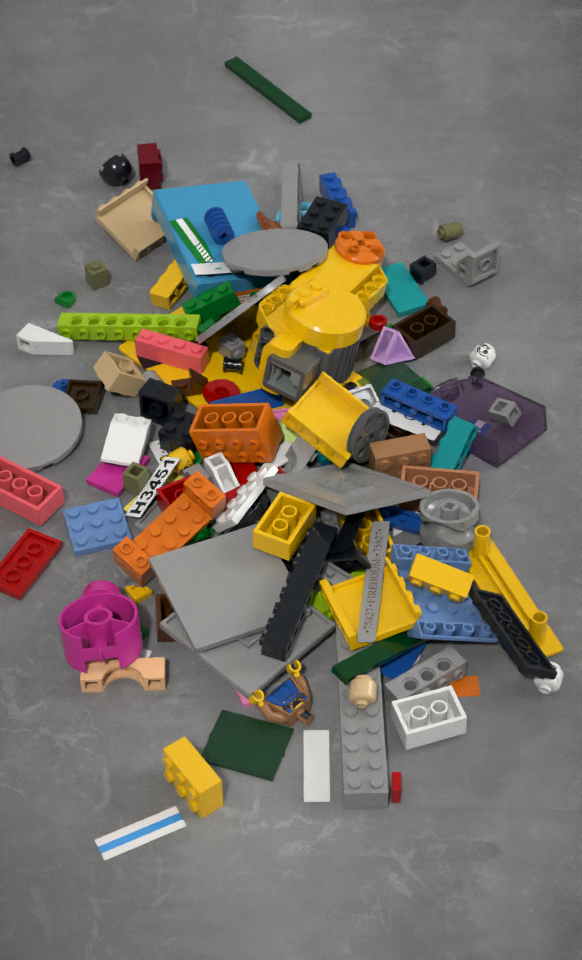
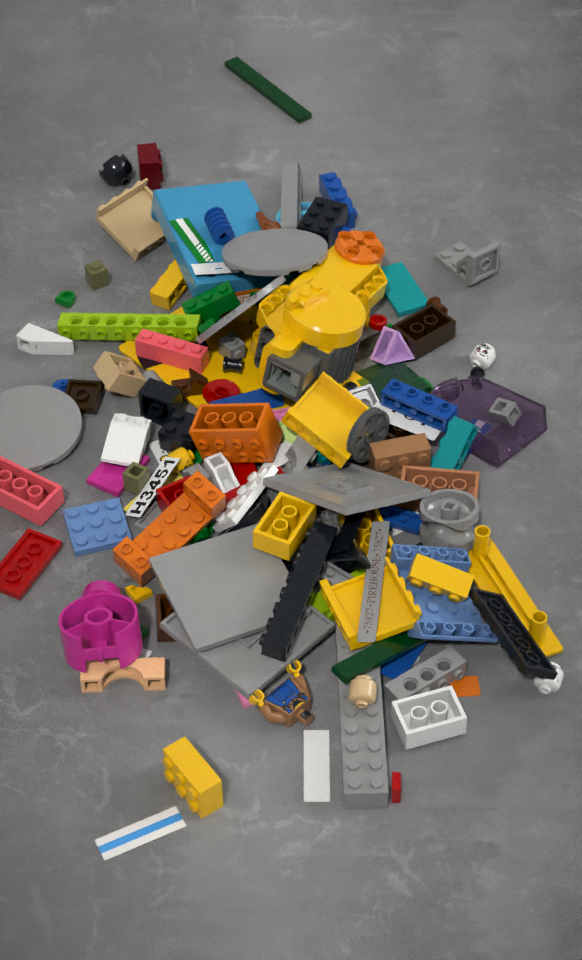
(20, 156): black bush -> none
(247, 745): clear green piece -> none
(422, 269): black brick -> none
(450, 231): olive brick -> none

